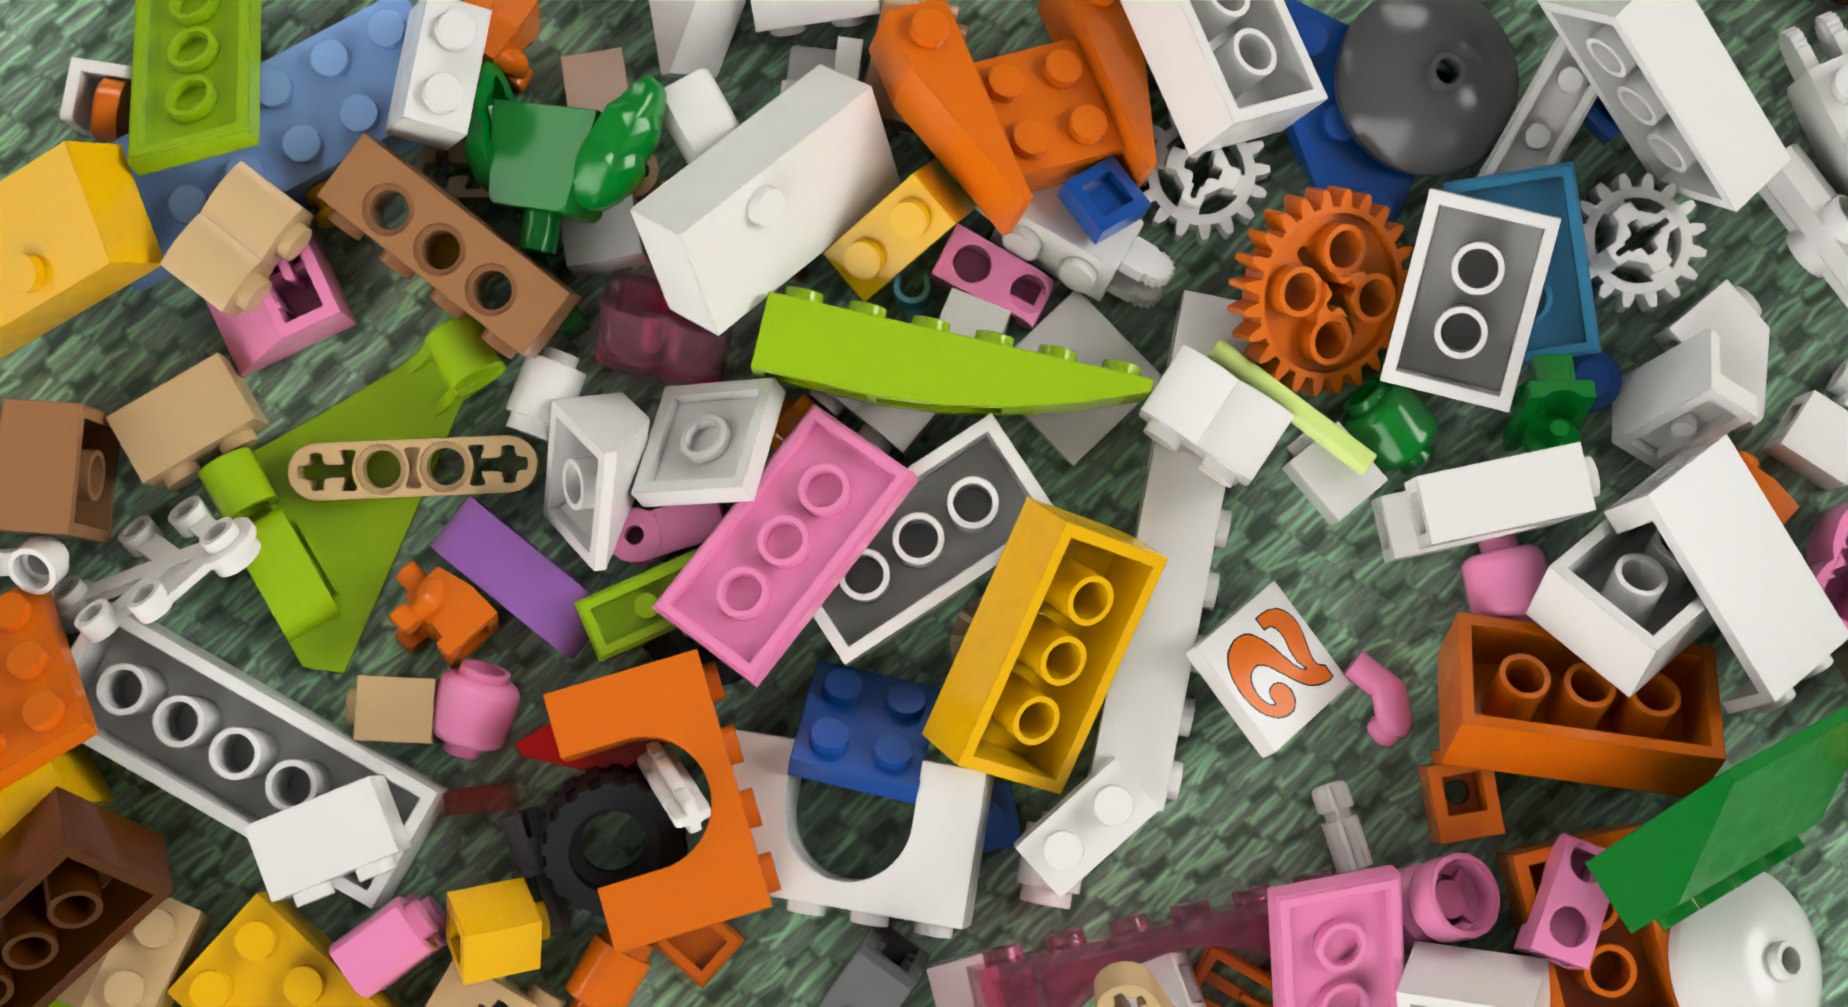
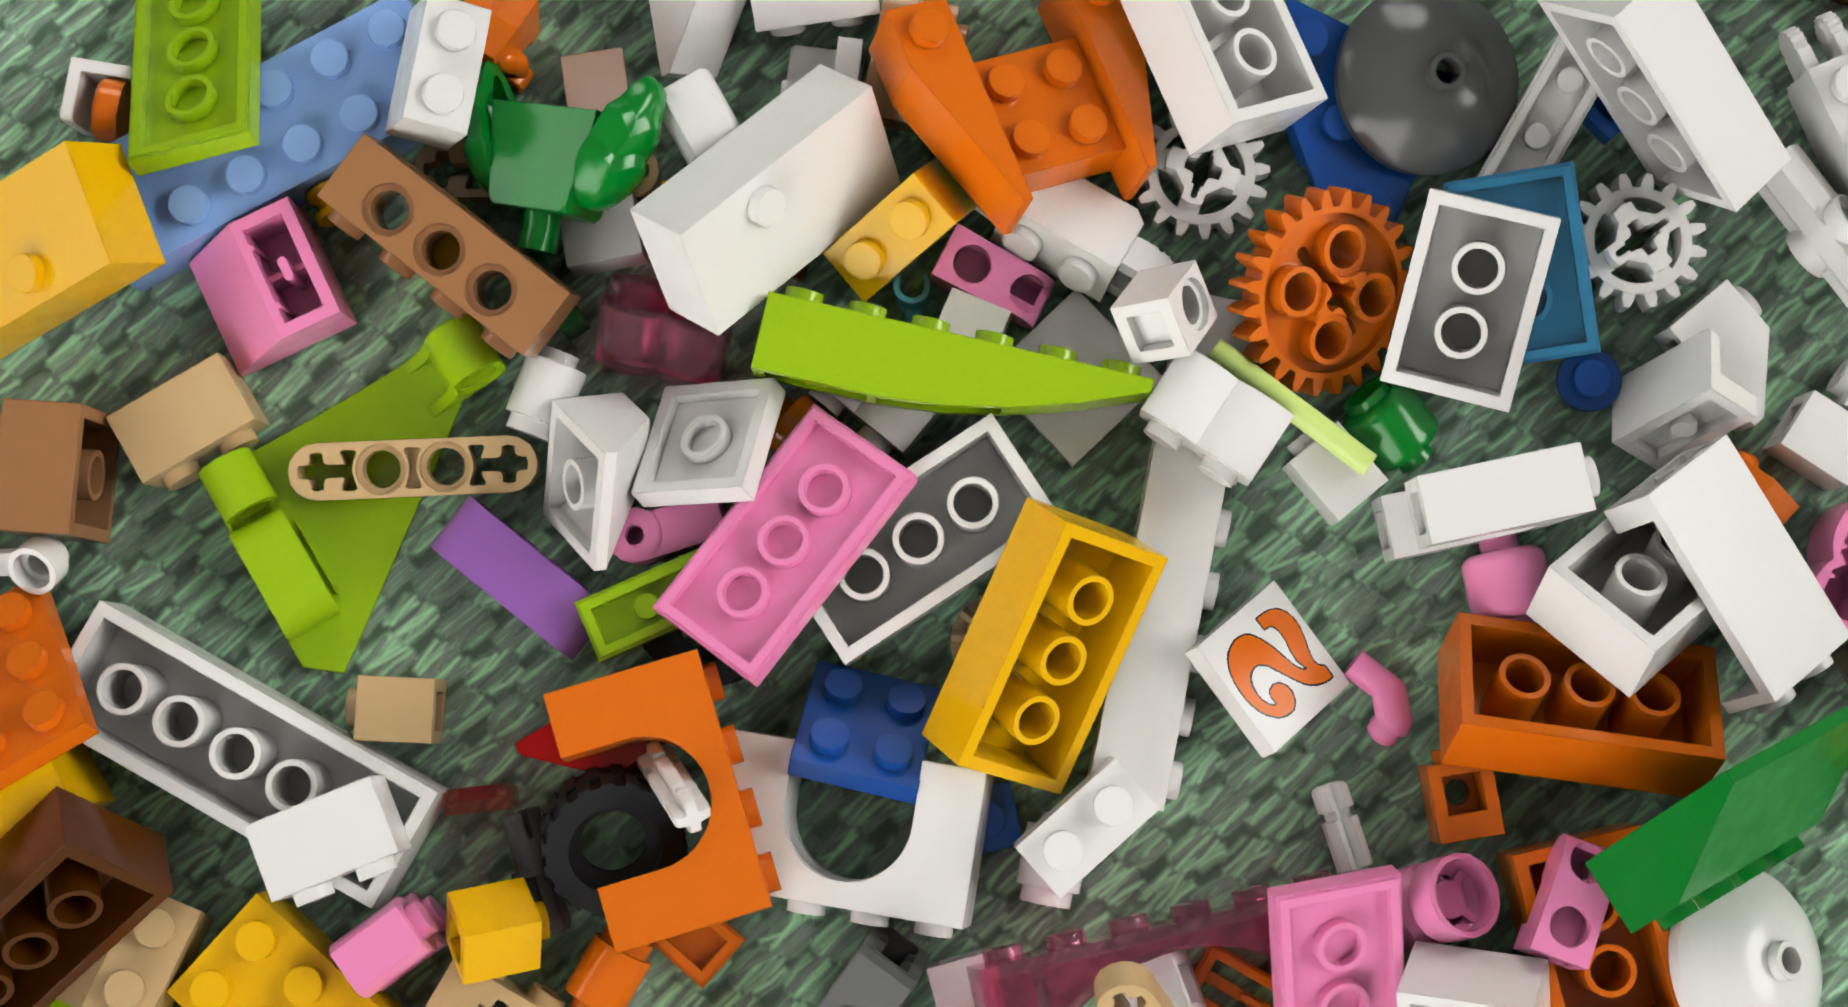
(155, 585): white plant -> none
(239, 241): tan brick -> none
(444, 611): orange piece -> none
(474, 708): bright pink head -> none
(1103, 199): blue plate -> none
(1164, 312): none -> white brick
(1549, 405): green hips -> none

